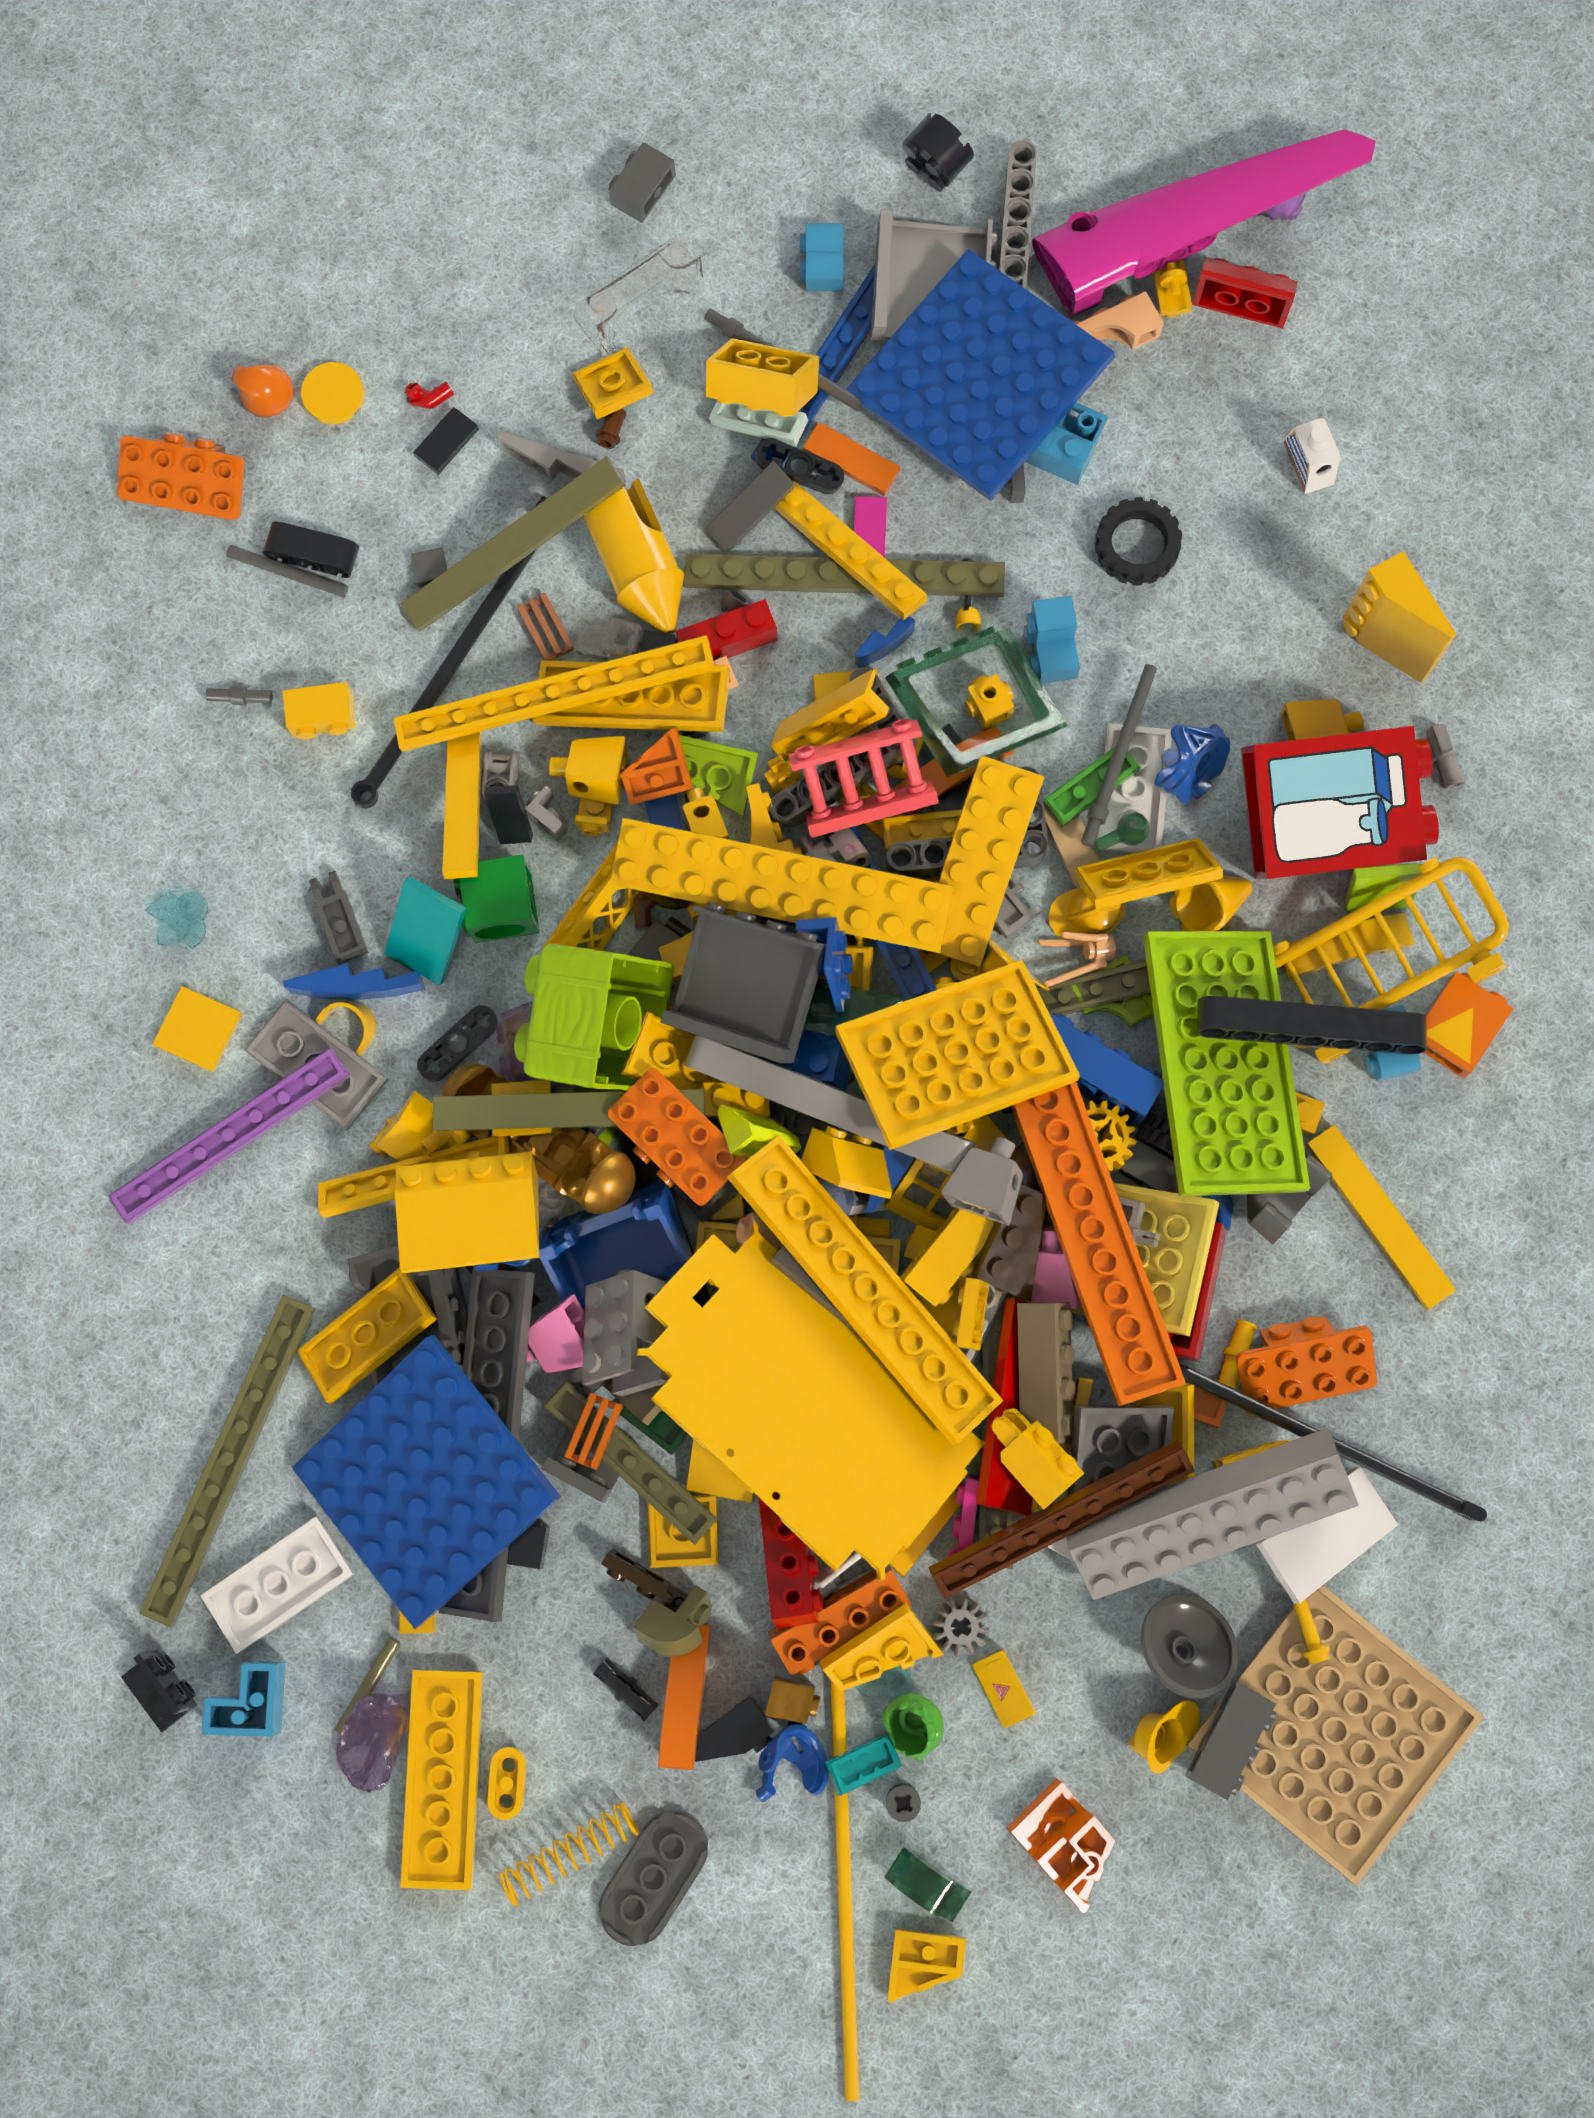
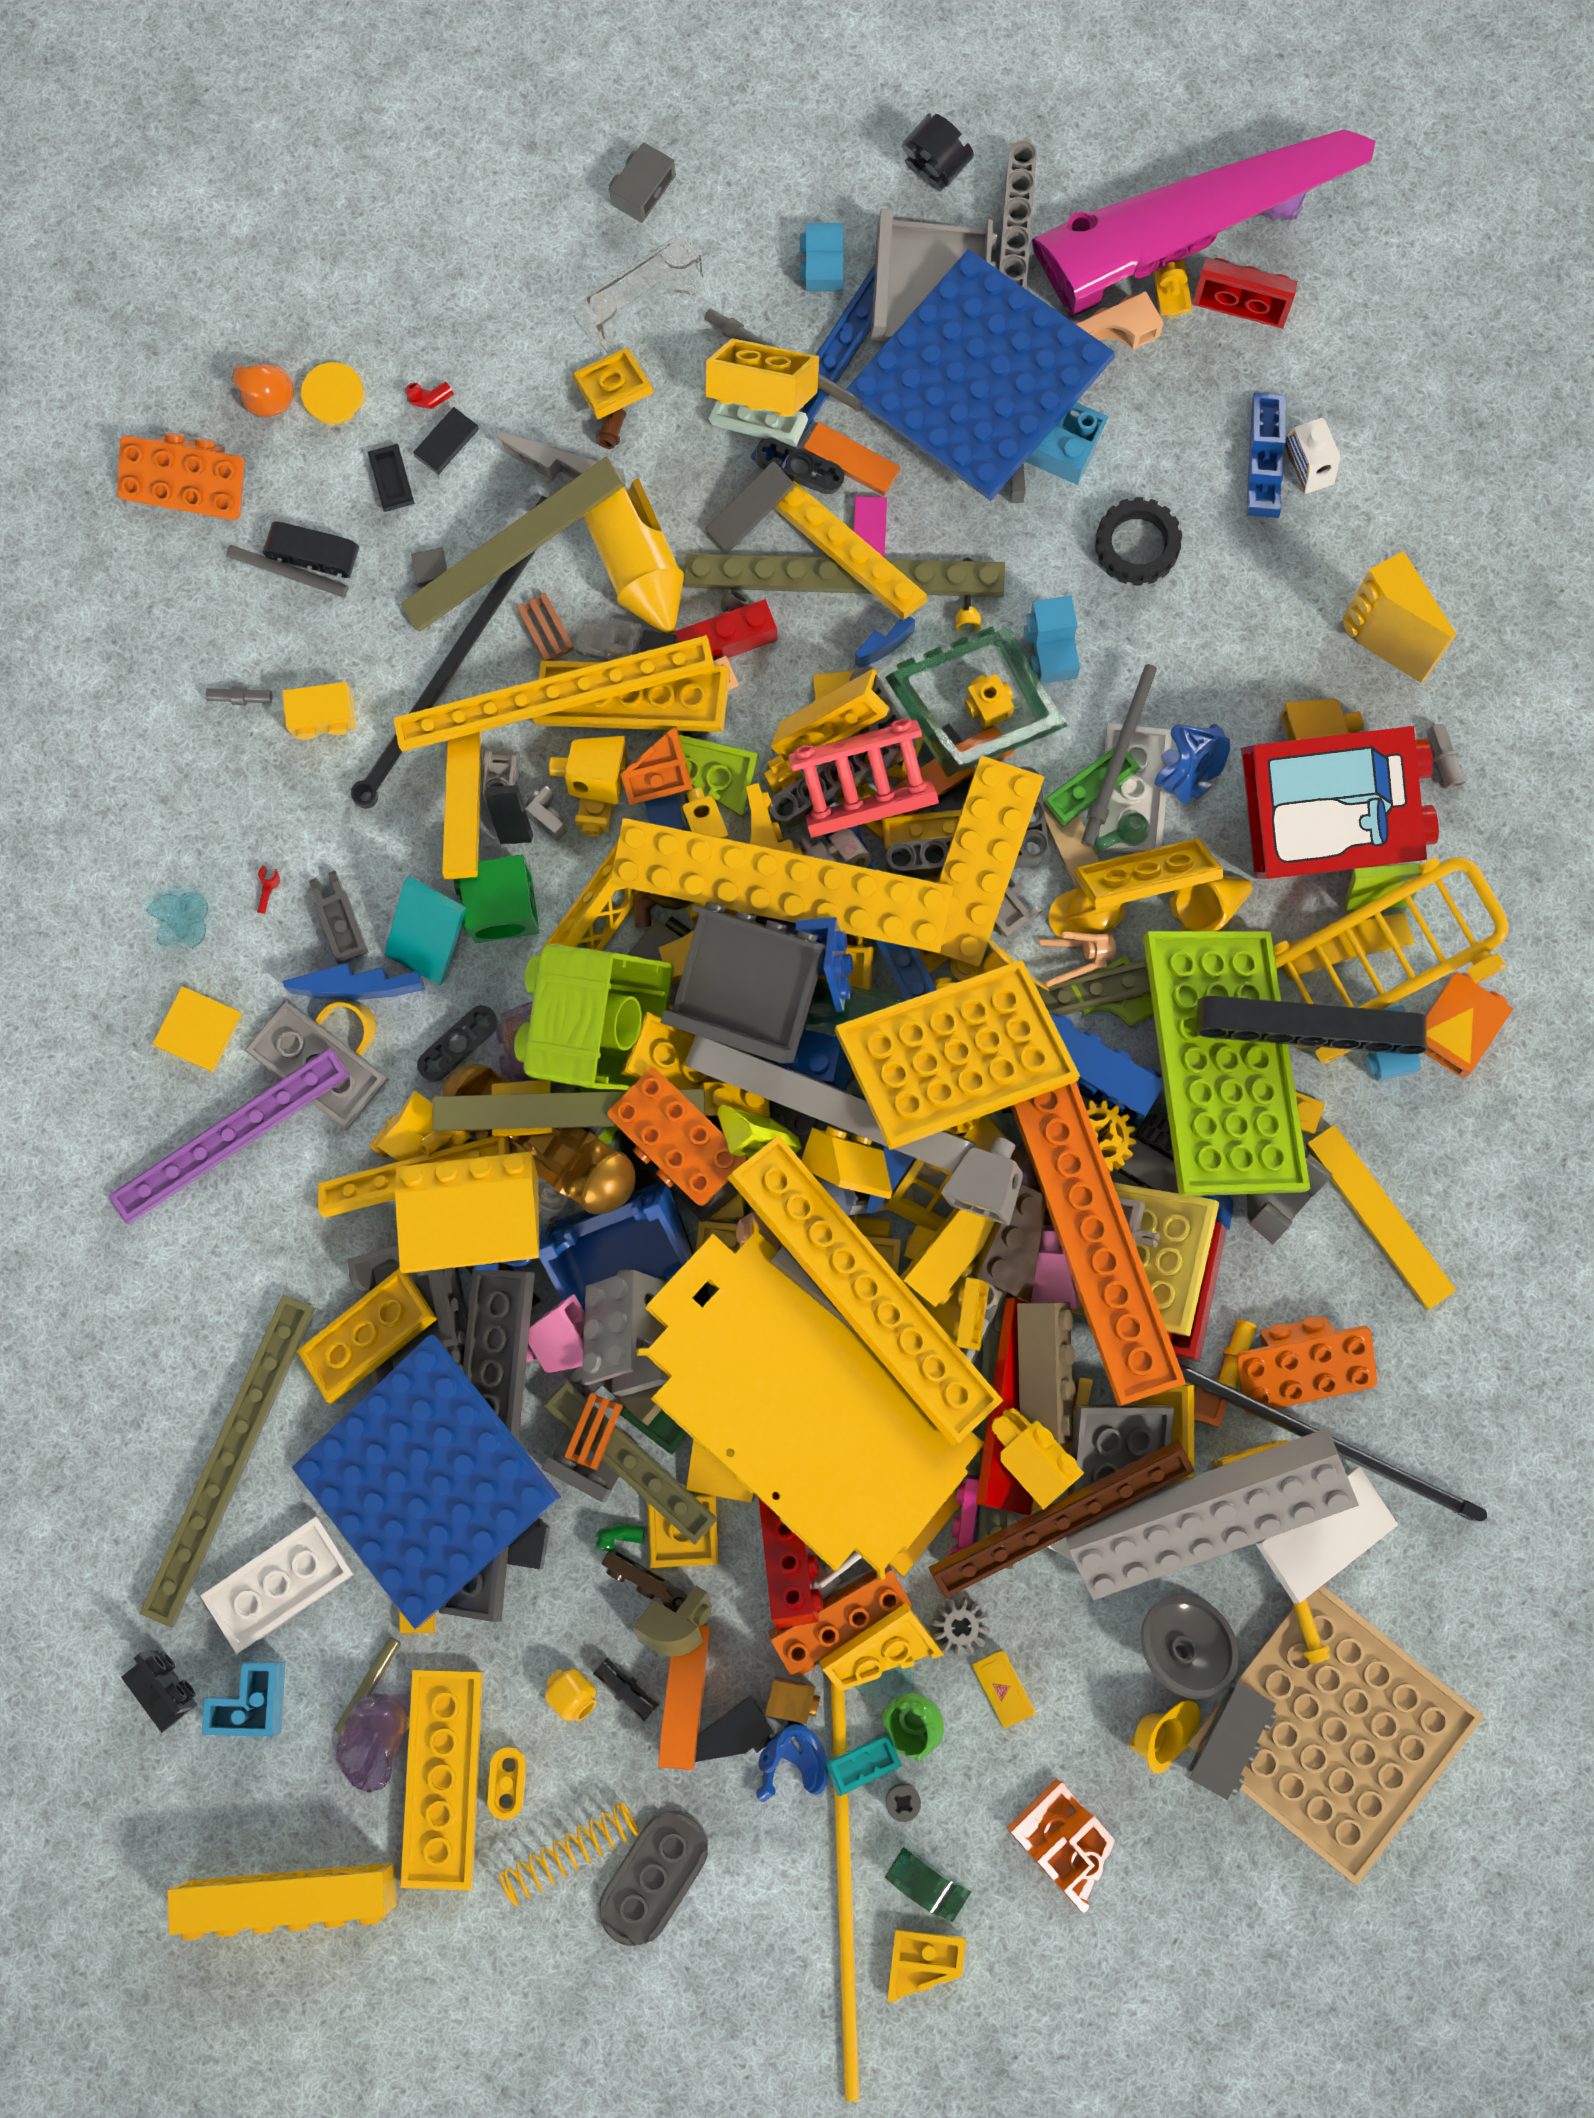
(268, 885): none -> red hand
(282, 1899): none -> yellow brick
(391, 477): none -> black tile
(570, 1694): none -> yellow head
(621, 1532): none -> green arm
(1266, 455): none -> blue slope

